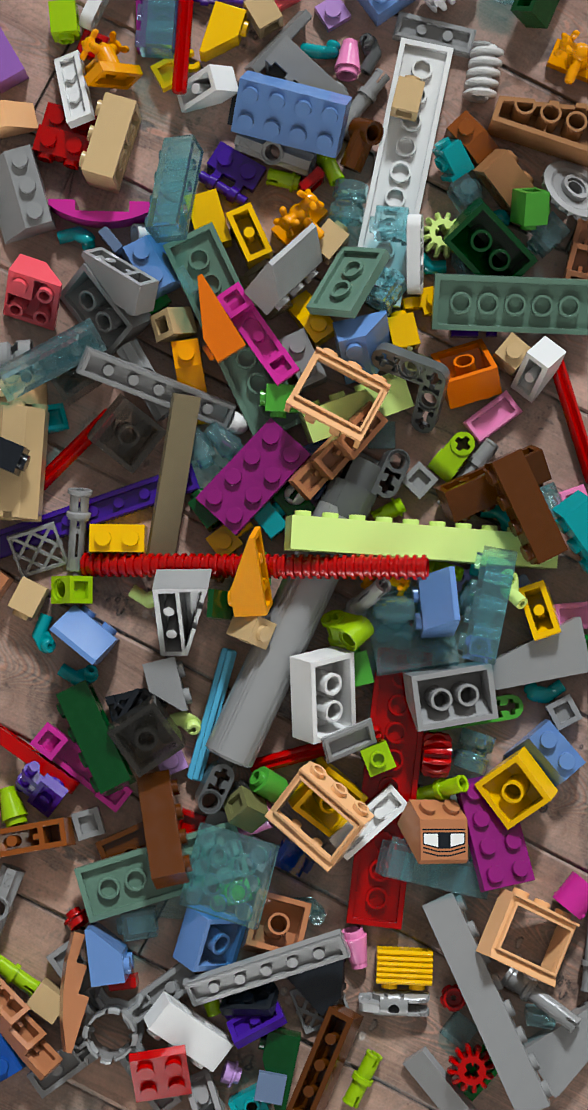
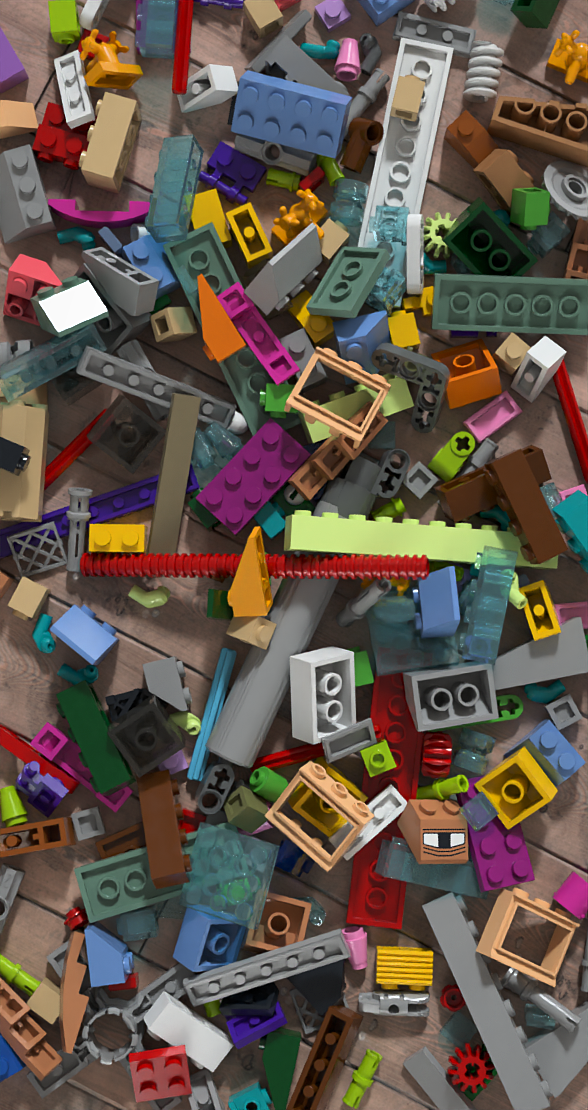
(57, 418): teal slope -> none
(68, 306): none -> slope
(71, 589): lime brick -> none
(164, 71): yellow plate -> none
(177, 606): light grey wedge -> none
(189, 364): light orange slope -> none
(224, 30): yellow slope -> none
(225, 541): yellow plate -> none
(231, 1073): lavender plate -> none
(270, 1087): sand blue tile -> none
(347, 629): lime piece -> none
(452, 159): teal brick -> none
(464, 192): clear light blue brick -> none
(478, 811): none -> clear light blue tile

